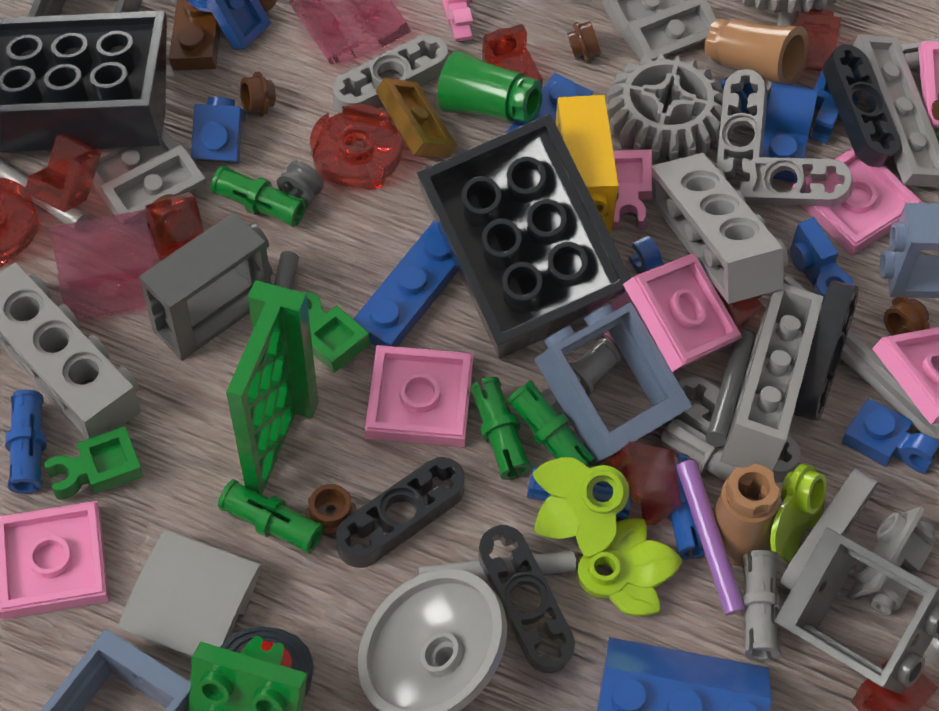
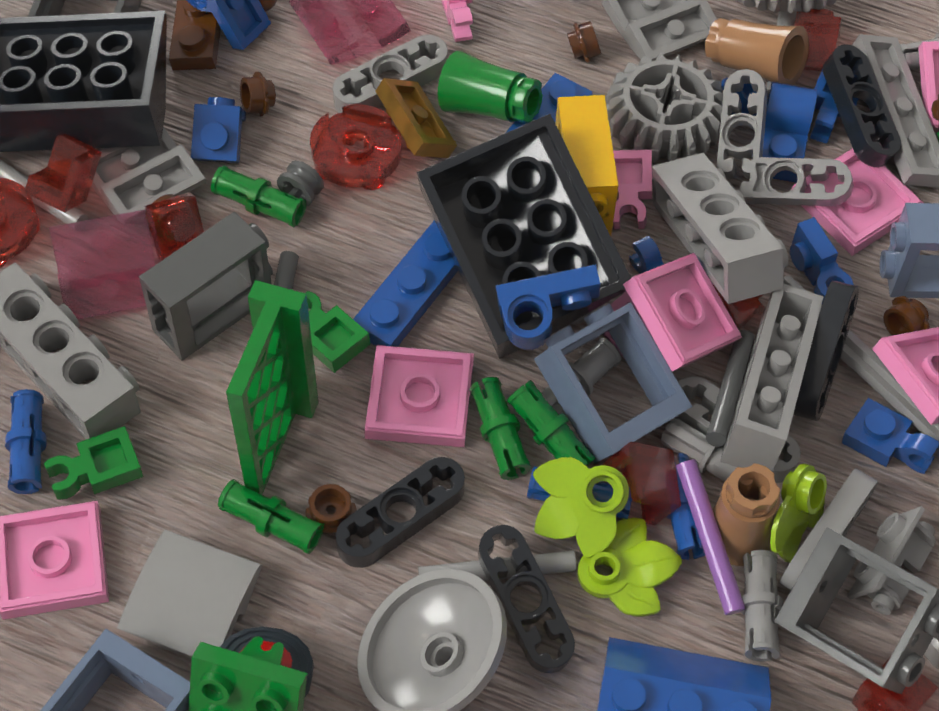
(508, 50): clear red bracket -> none
(539, 294): none -> blue plate

